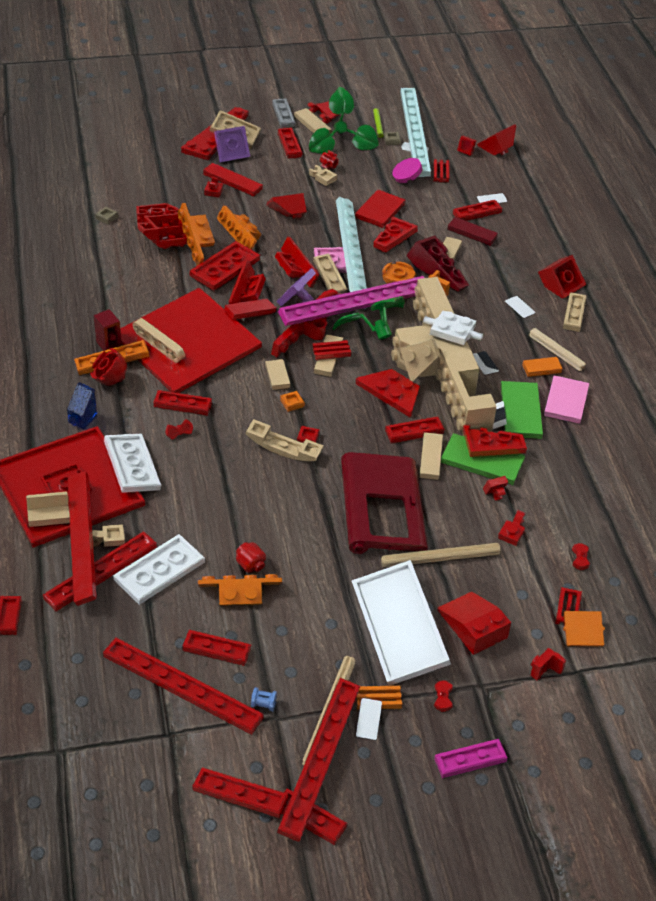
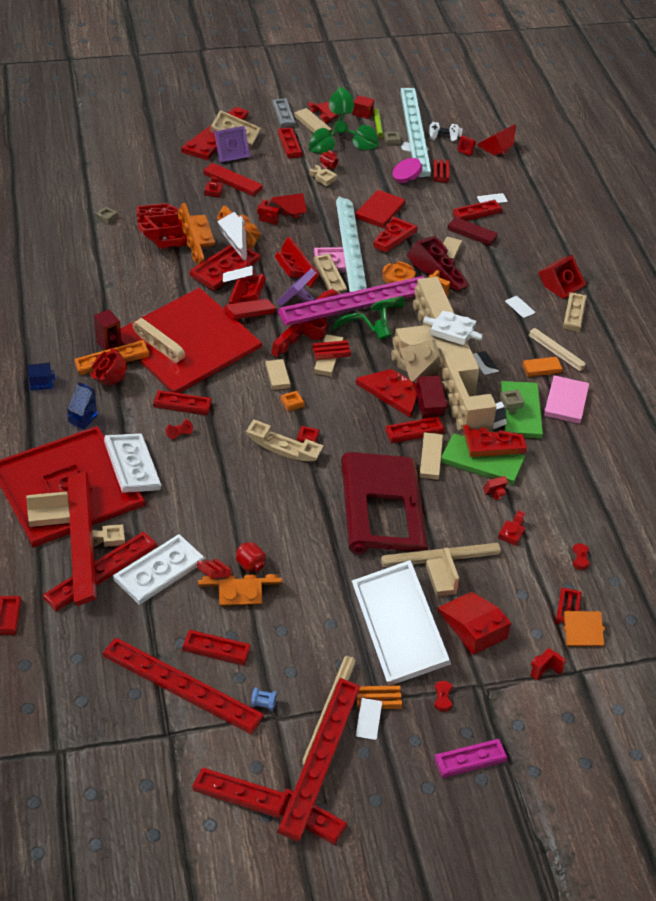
(41, 376): none -> clear blue brick
(210, 568): none -> red tile
(234, 231): none -> white slope
(237, 274): none -> white sticker
(267, 213): none -> red bracket
(363, 107): none -> red brick
(431, 396): none -> dark red brick
(443, 574): none -> tan panel
(454, 131): none -> white piece
(512, 400): none -> dark tan tile

